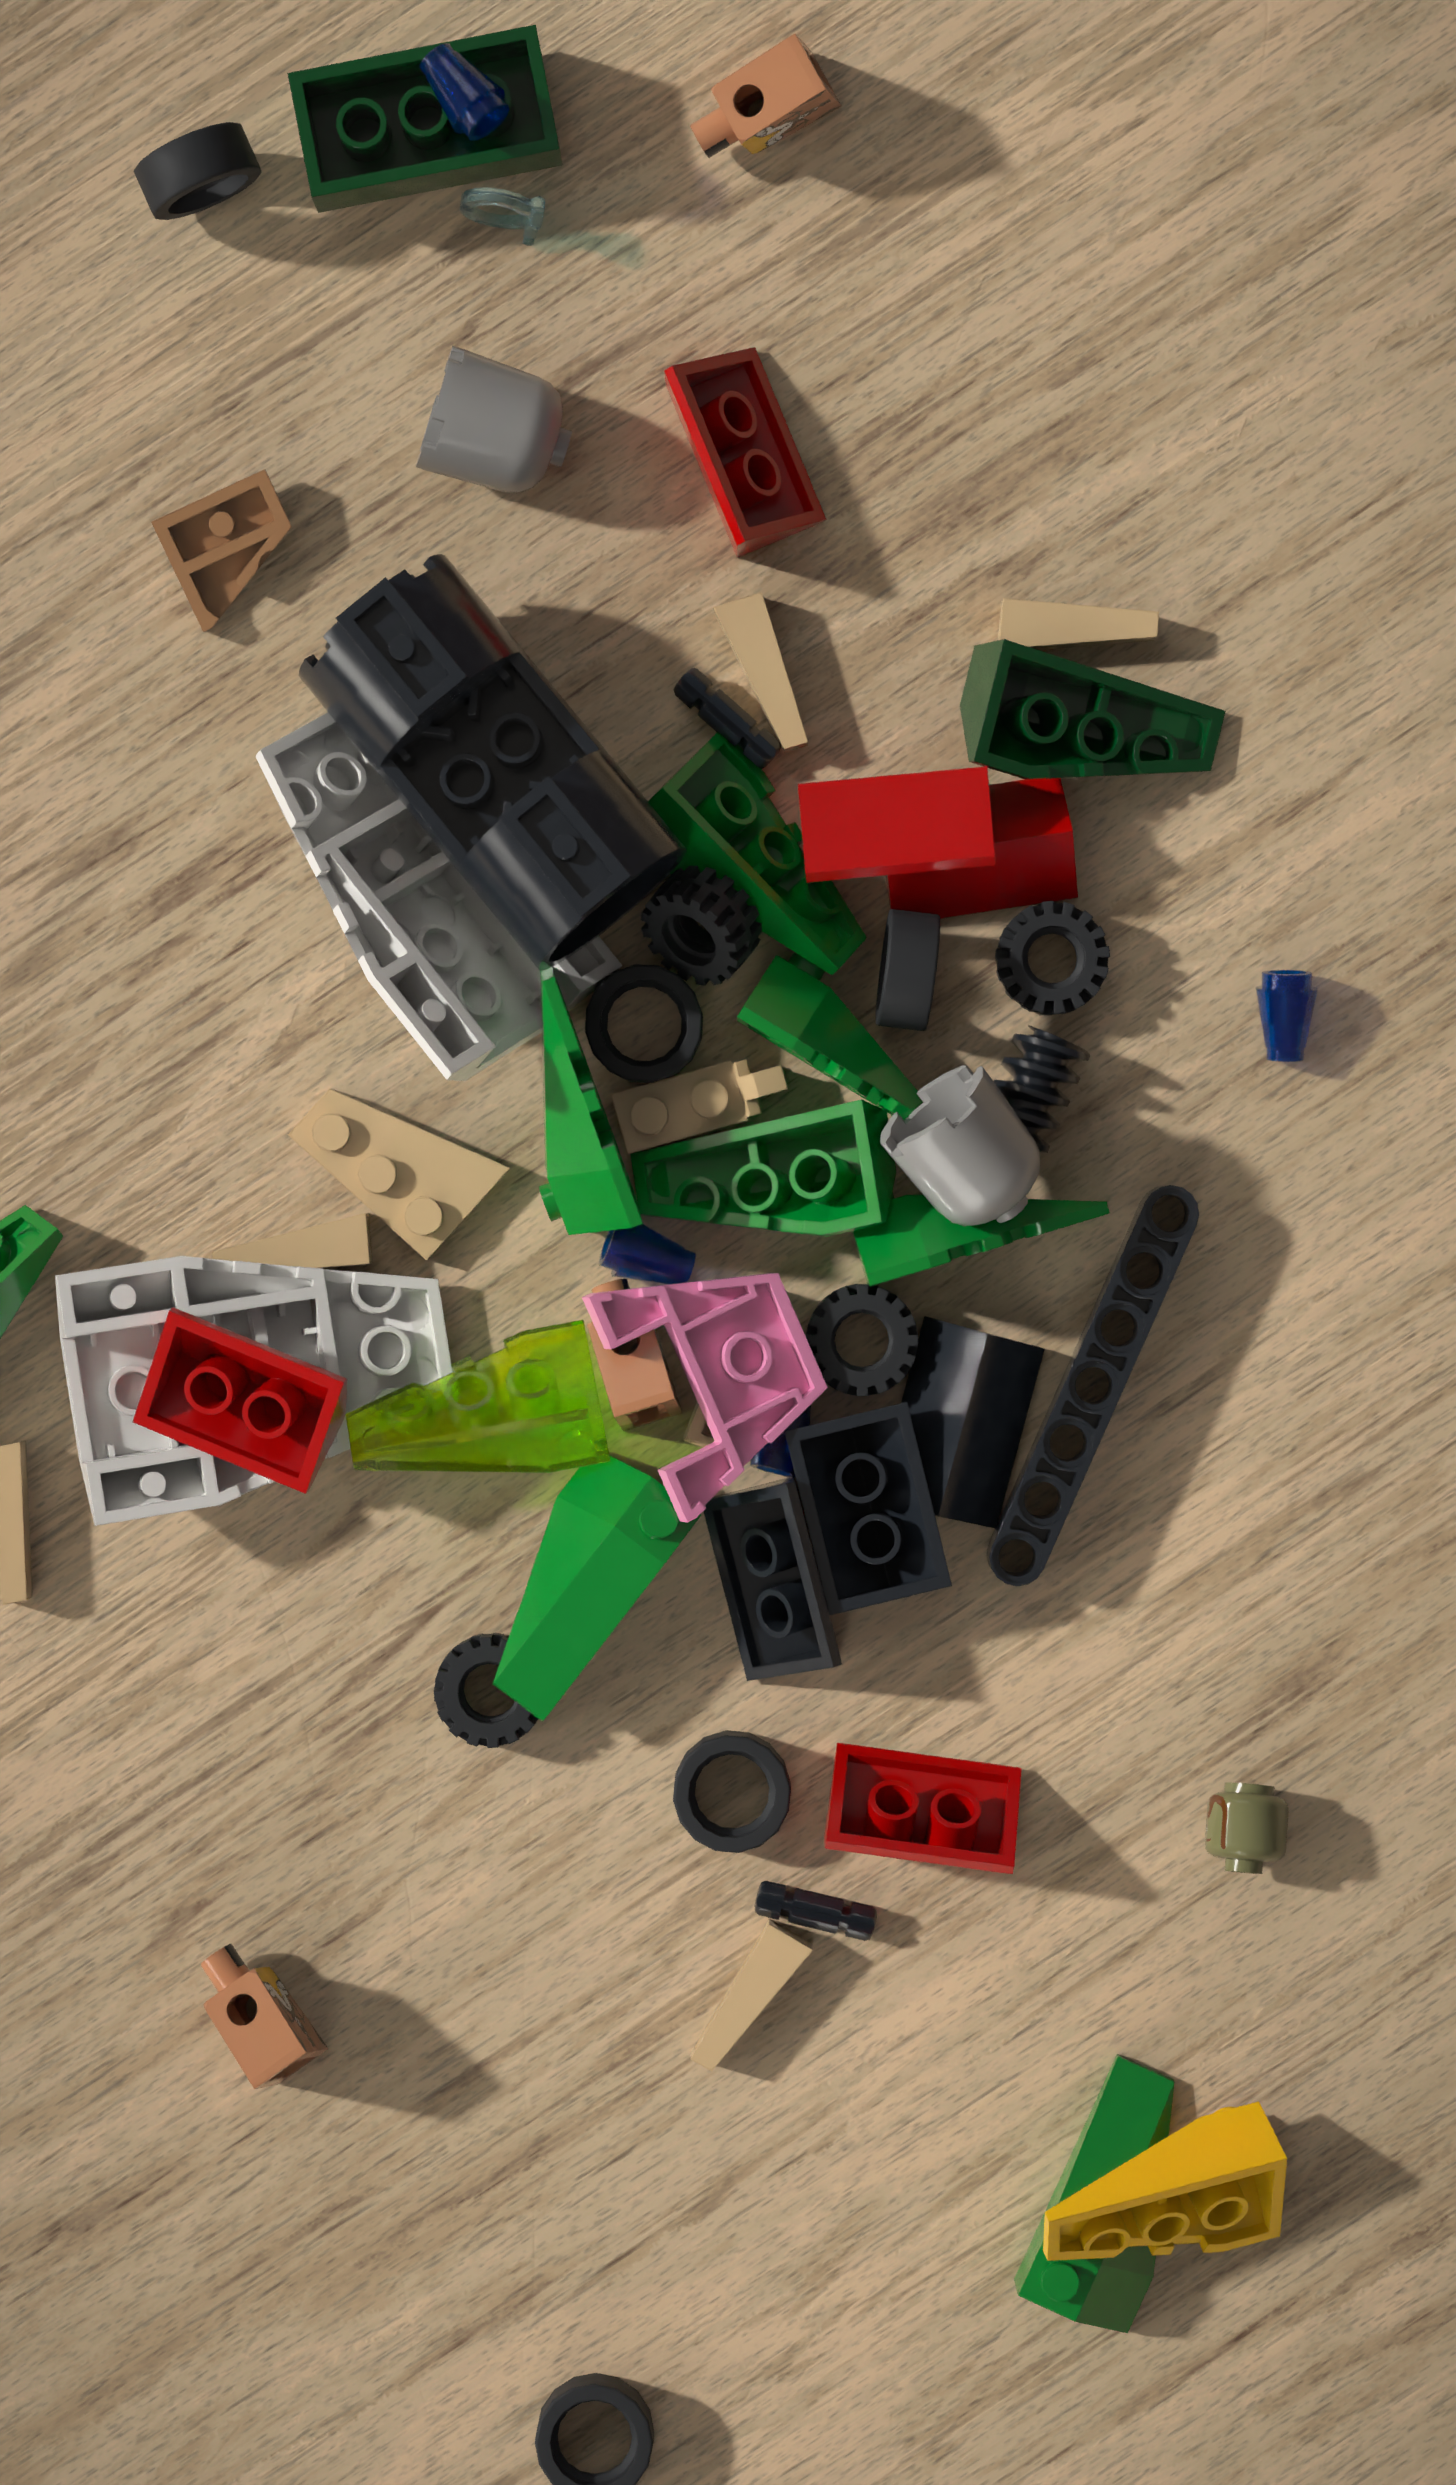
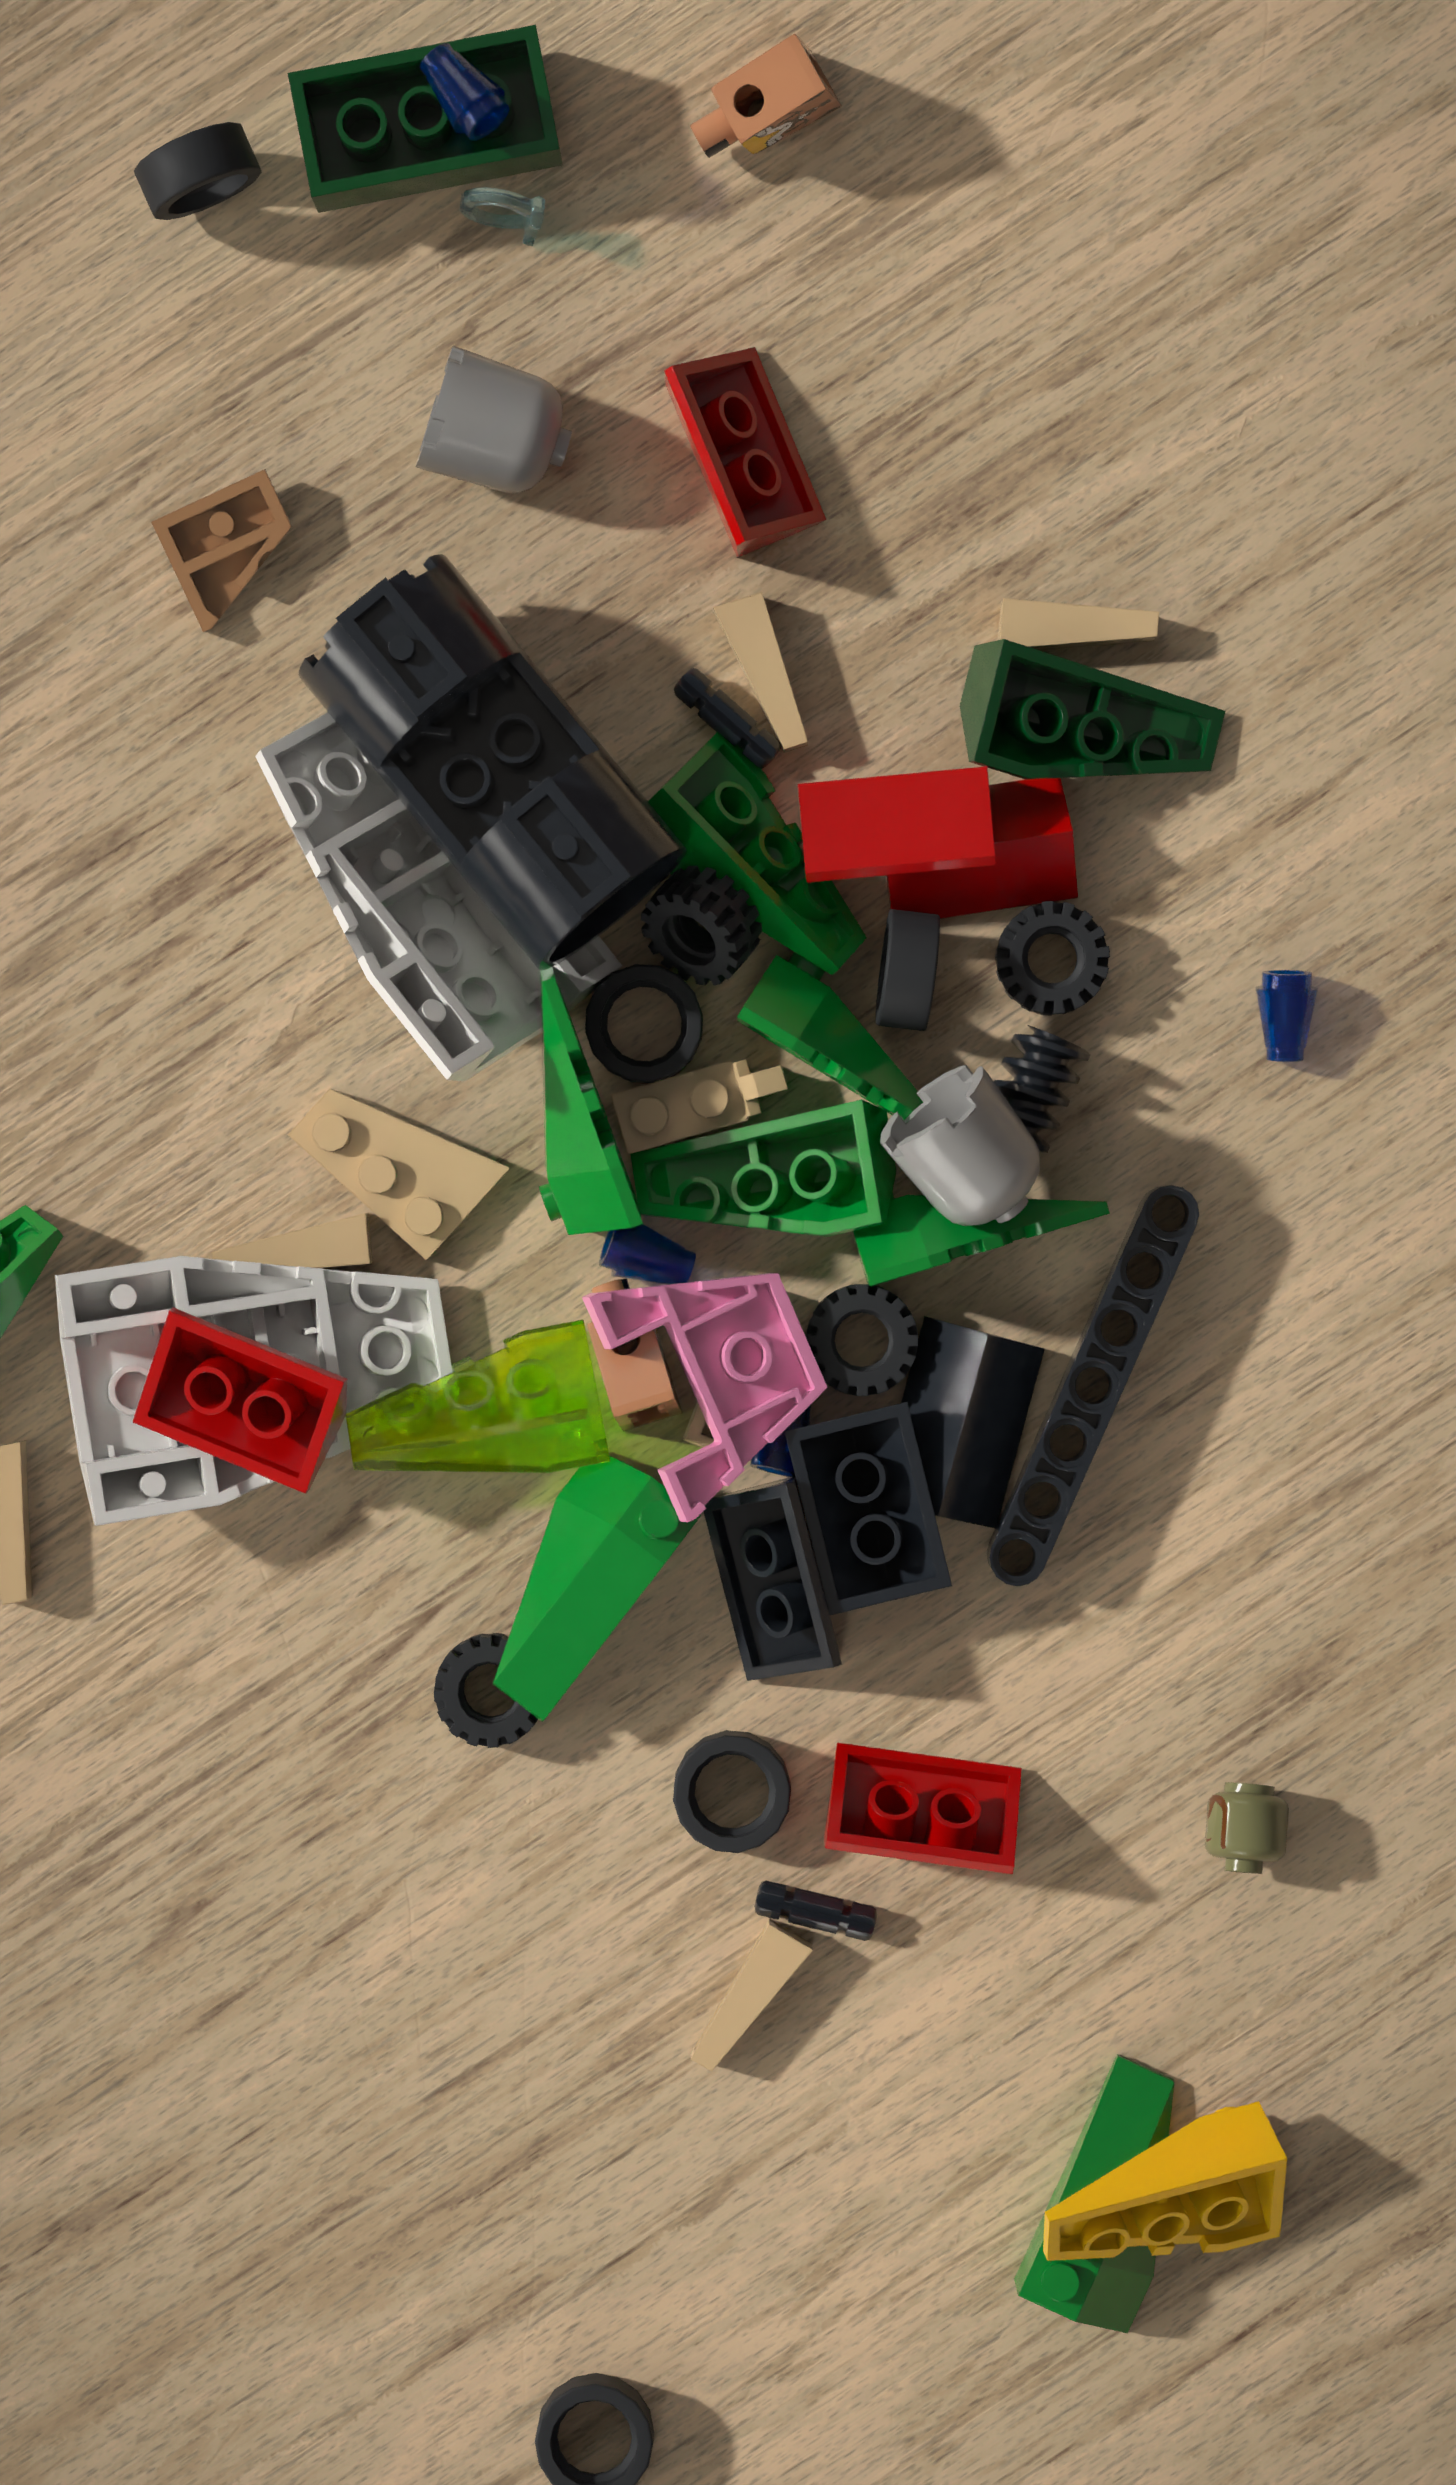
(278, 2037): nougat torso -> none

